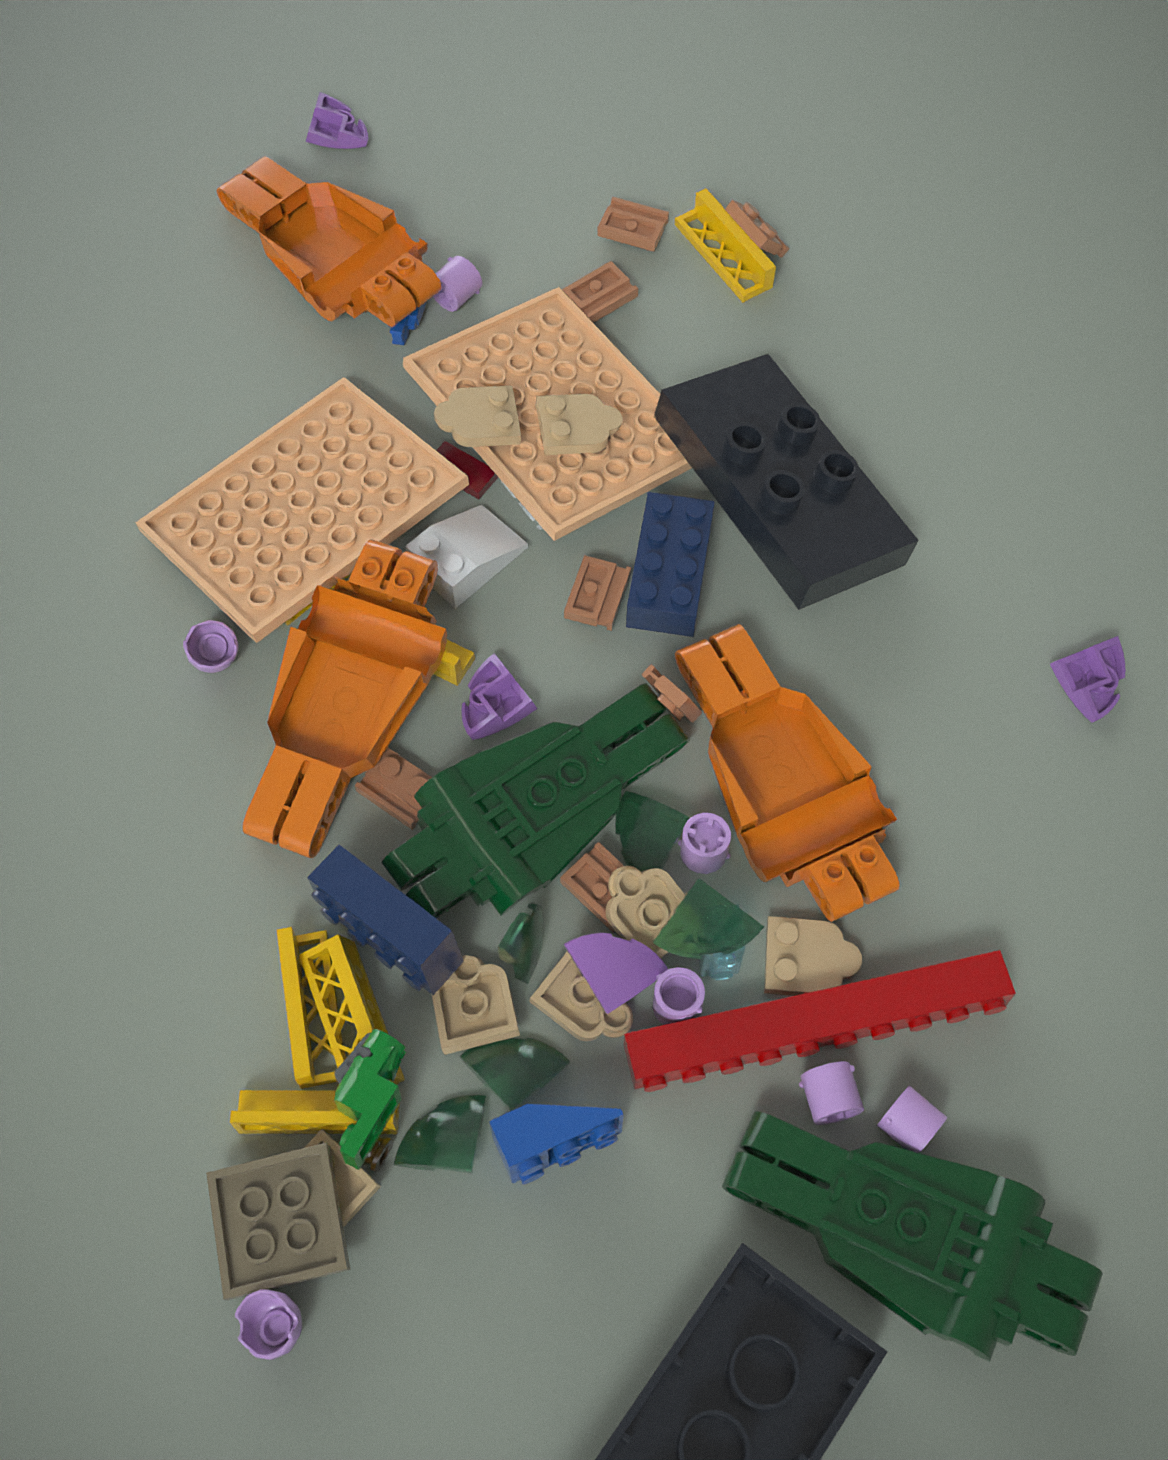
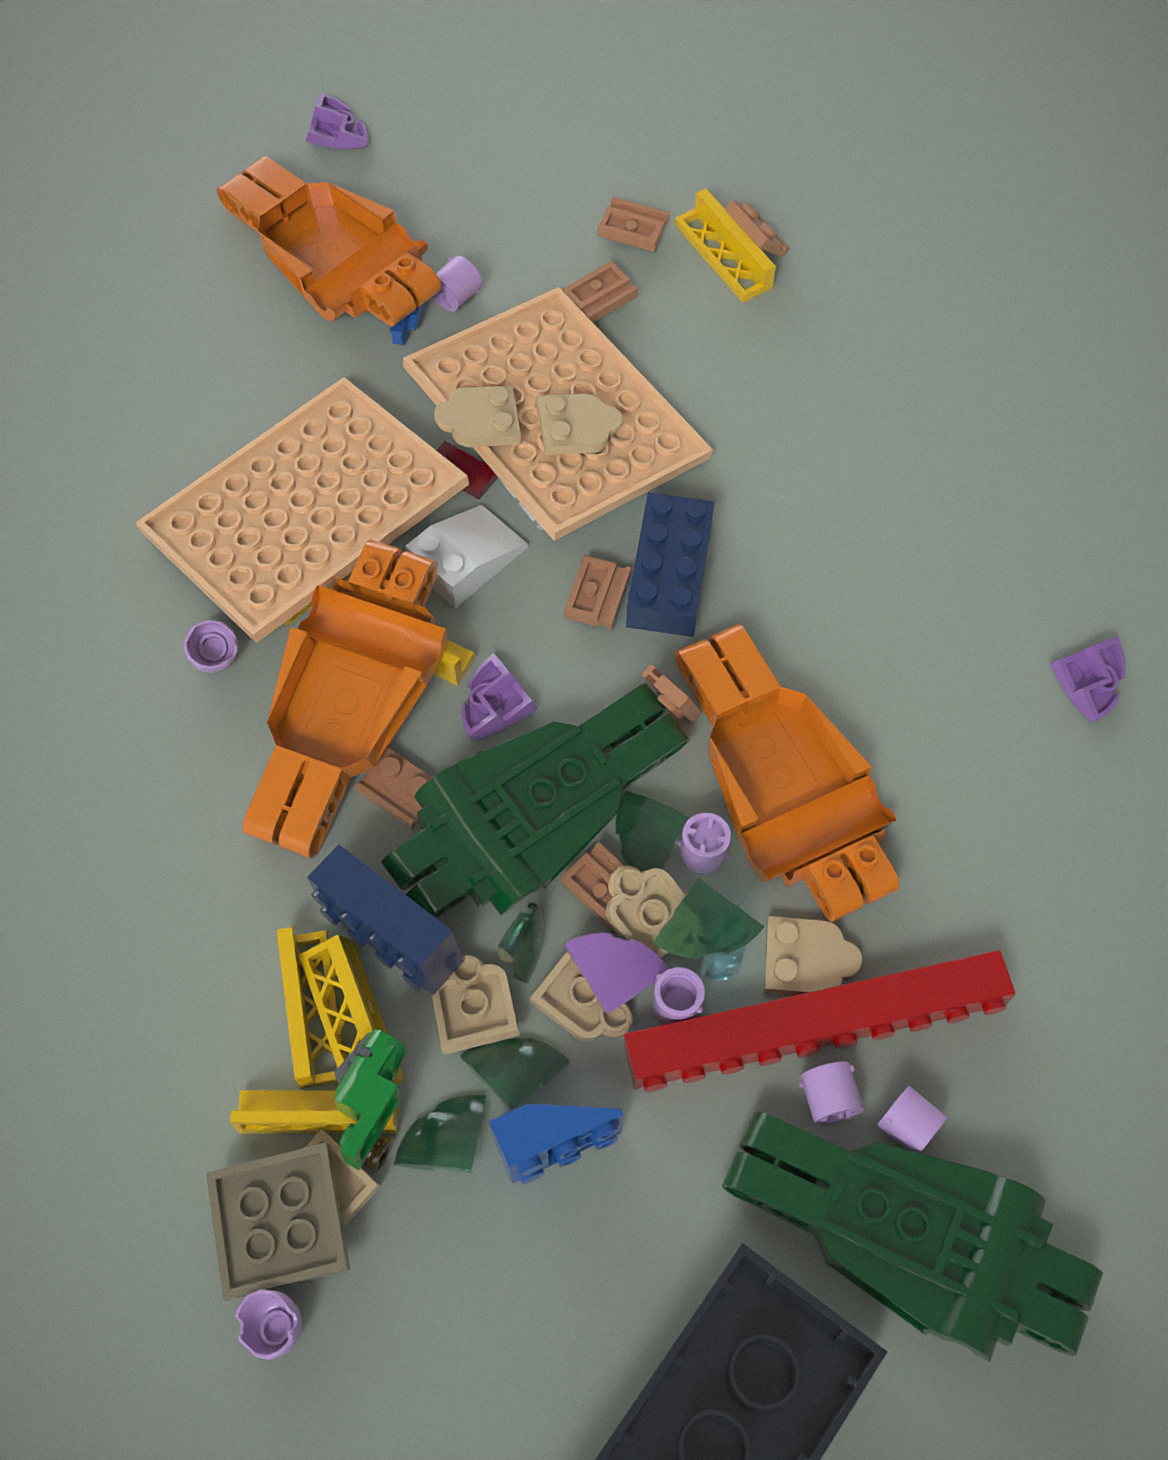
(784, 480): black plate -> none

